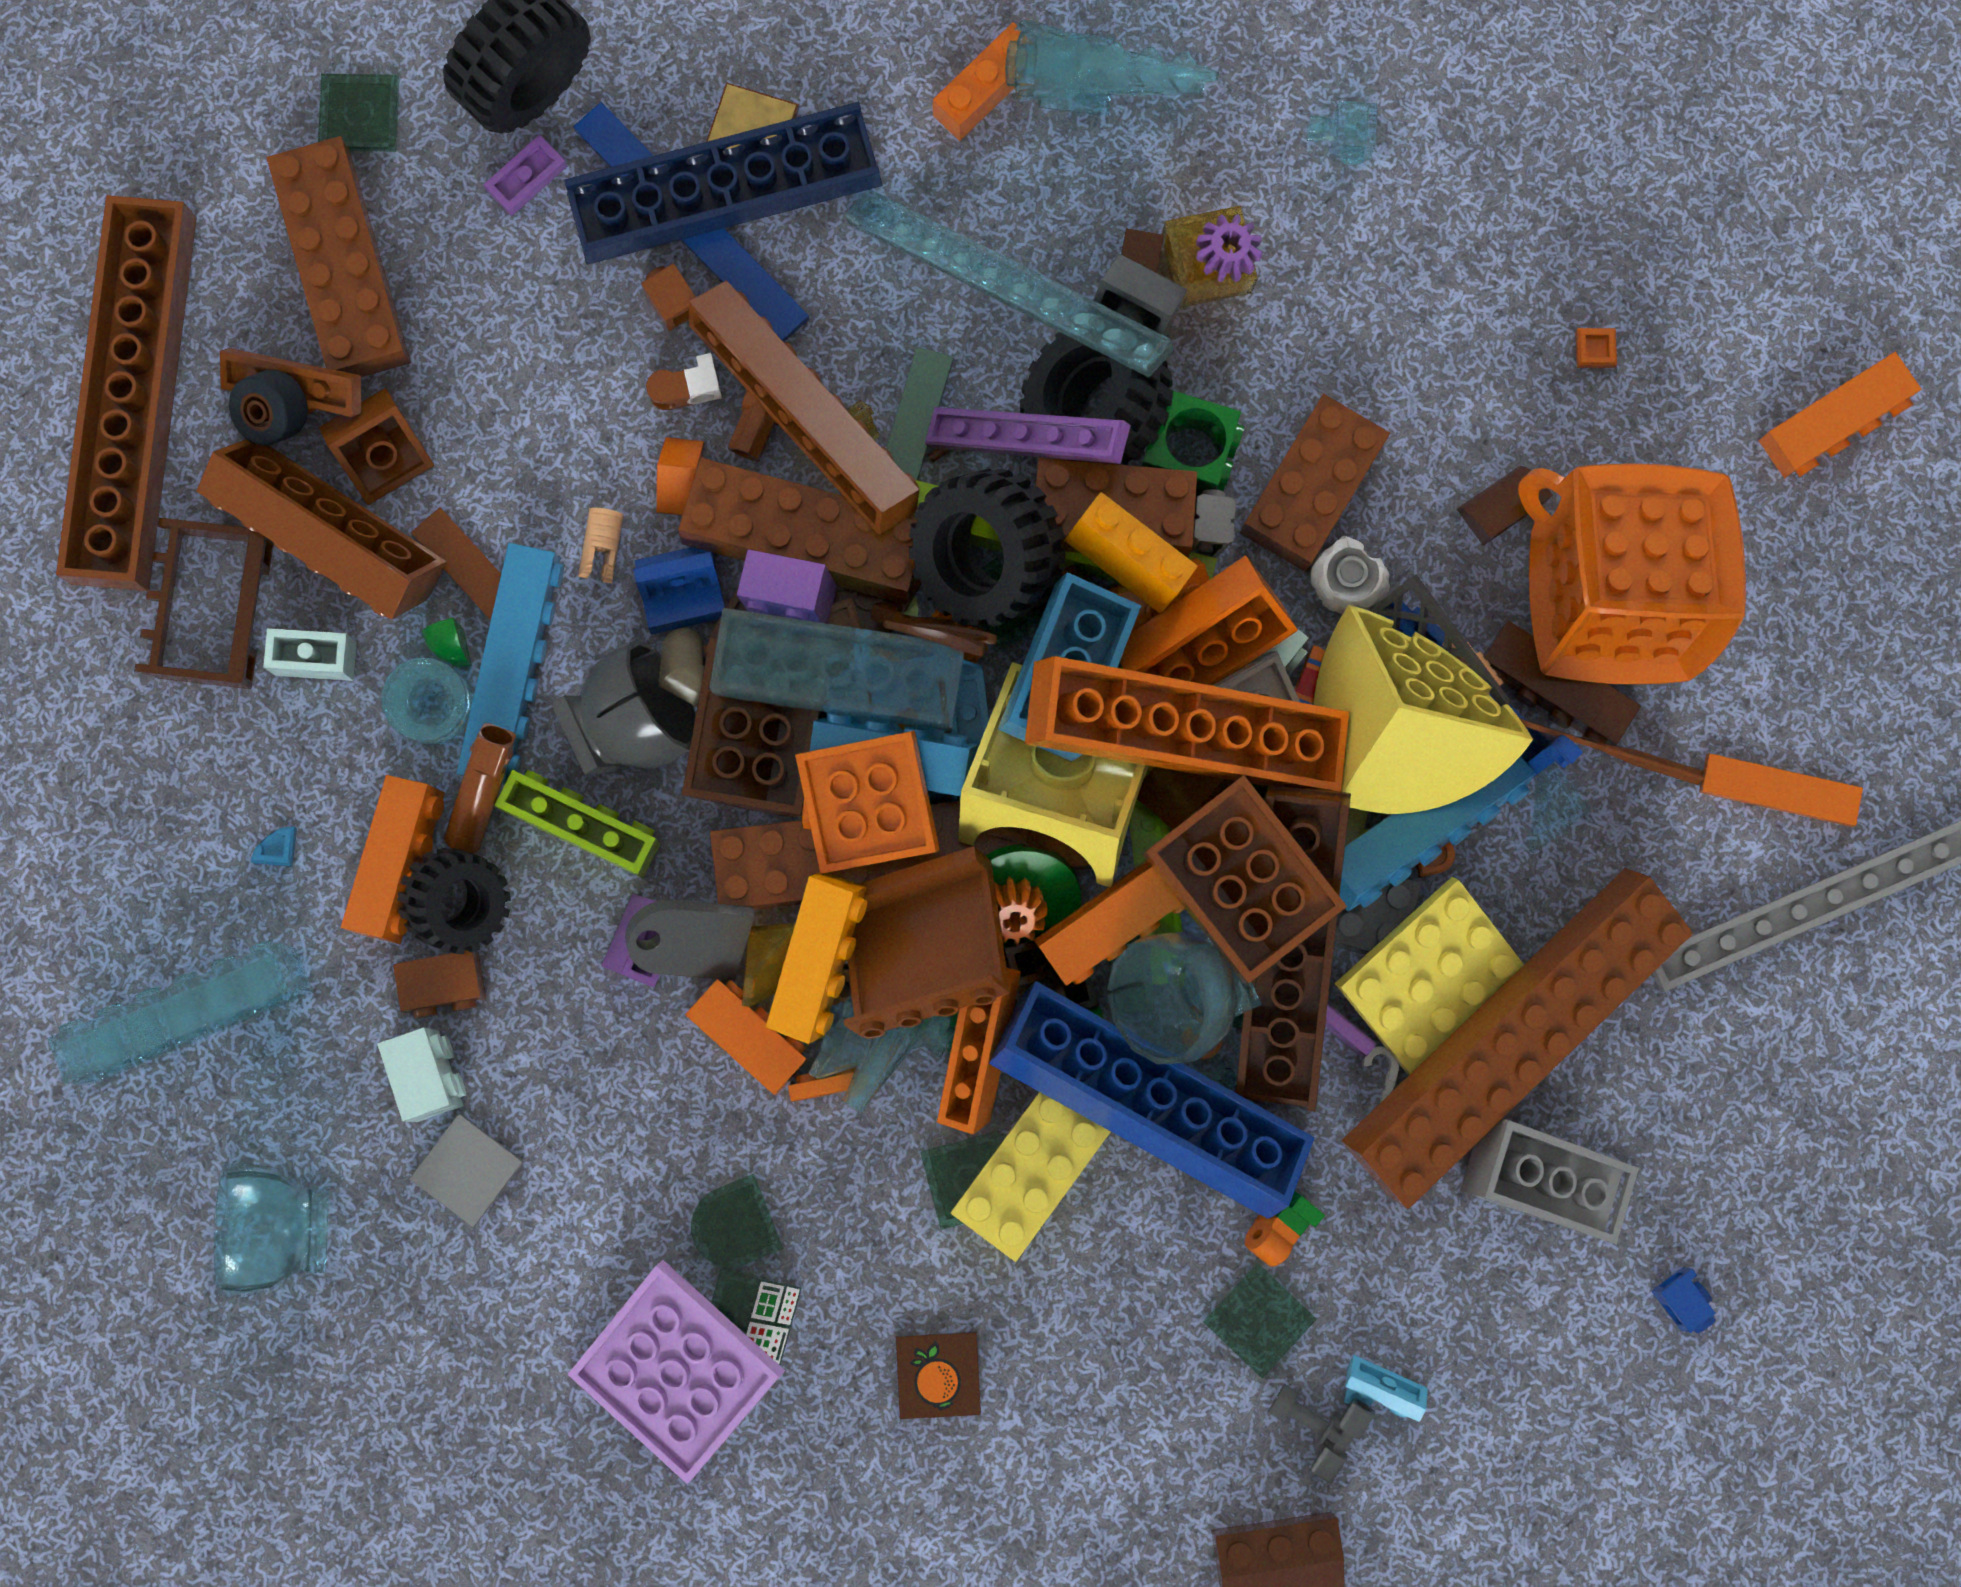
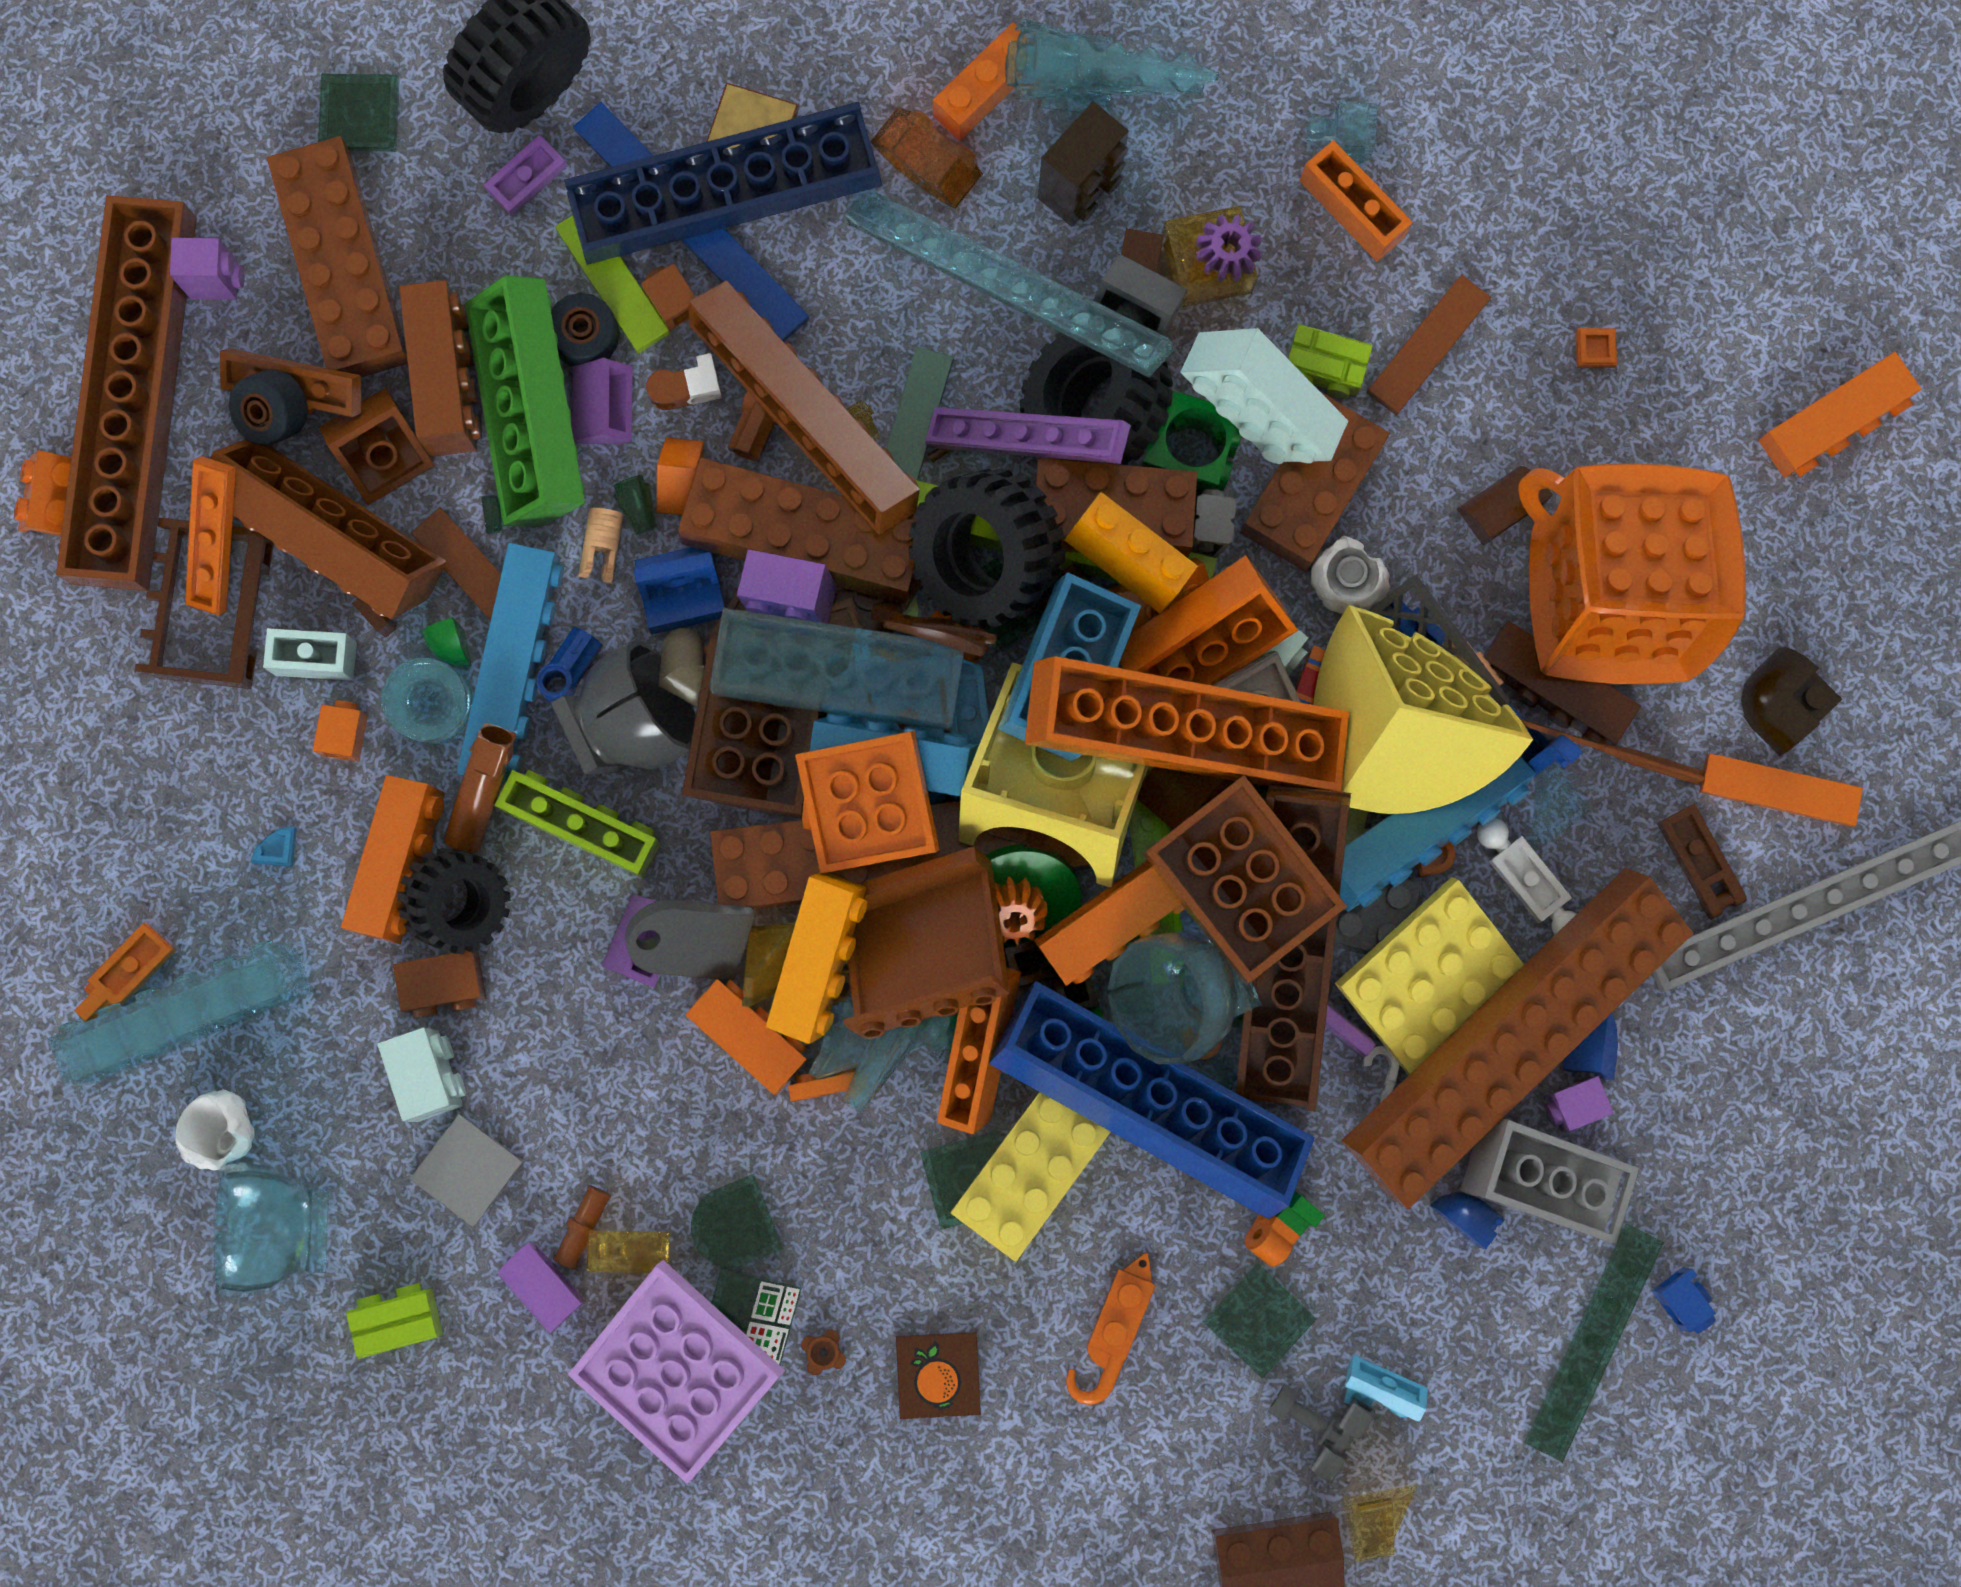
(44, 493): none -> orange bracket
(125, 971): none -> orange hinge
(205, 269): none -> medium lavender brick
(210, 535): none -> orange tile
(214, 1130): none -> white hair
(340, 731): none -> orange brick
(381, 624): none -> reddish brown tile
(395, 1322): none -> lime brick
(439, 368): none -> dark orange brick
(491, 514): none -> clear green tile
(524, 402): none -> bright green brick
(540, 1286): none -> medium lavender brick
(570, 663): none -> blue piece
(583, 1220): none -> dark orange pin
(587, 342): none -> black wheel
(602, 402): none -> medium lavender brick
(619, 291): none -> lime tile
(626, 1250): none -> clear yellow plate
(636, 503): none -> clear green cone
(812, 1347): none -> dark orange plate
(924, 154): none -> clear orange brick
(1083, 165): none -> dark brown brick
(1116, 1329): none -> orange plate
(1264, 396): none -> light aqua brick
(1330, 360): none -> lime brick
(1355, 200): none -> orange brick
(1375, 1520): none -> clear yellow slope
(1428, 345): none -> dark orange tile
(1470, 1217): none -> blue brick
(1526, 875): none -> white plate
(1578, 1104): none -> medium lavender brick
(1594, 1343): none -> clear green tile
(1596, 1052): none -> blue brick
(1701, 860): none -> reddish brown plate
(1786, 699): none -> dark brown brick

